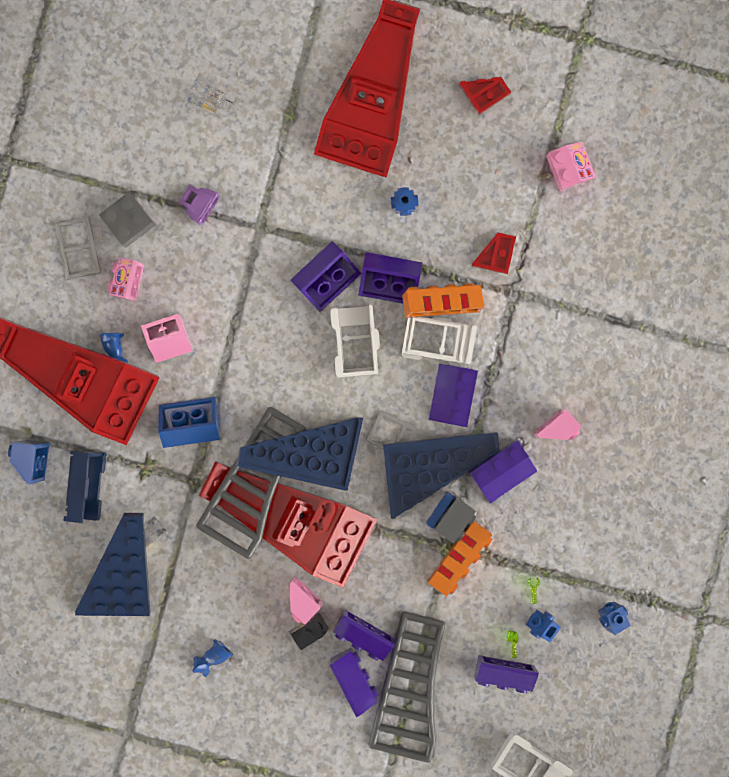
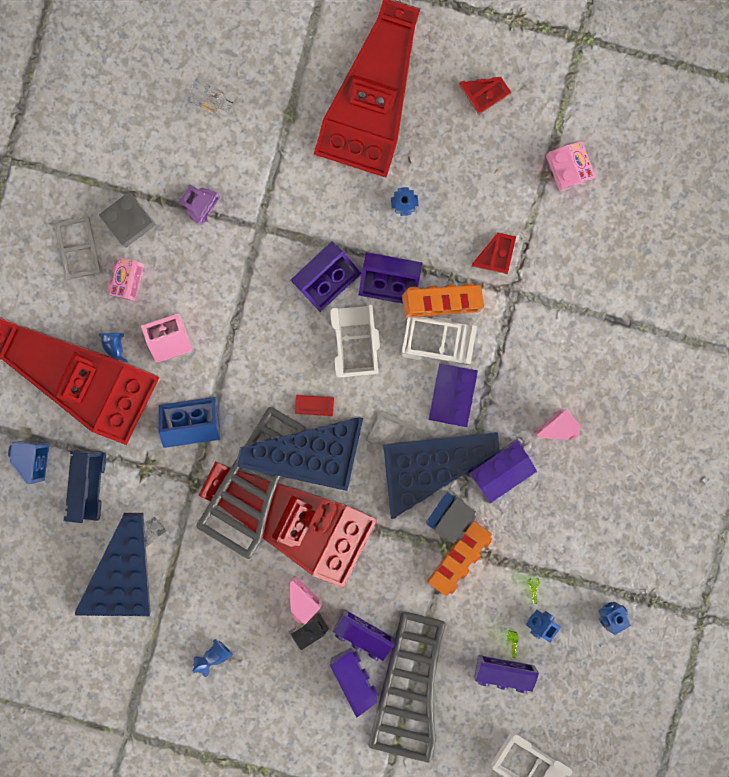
(314, 405): none -> red tile

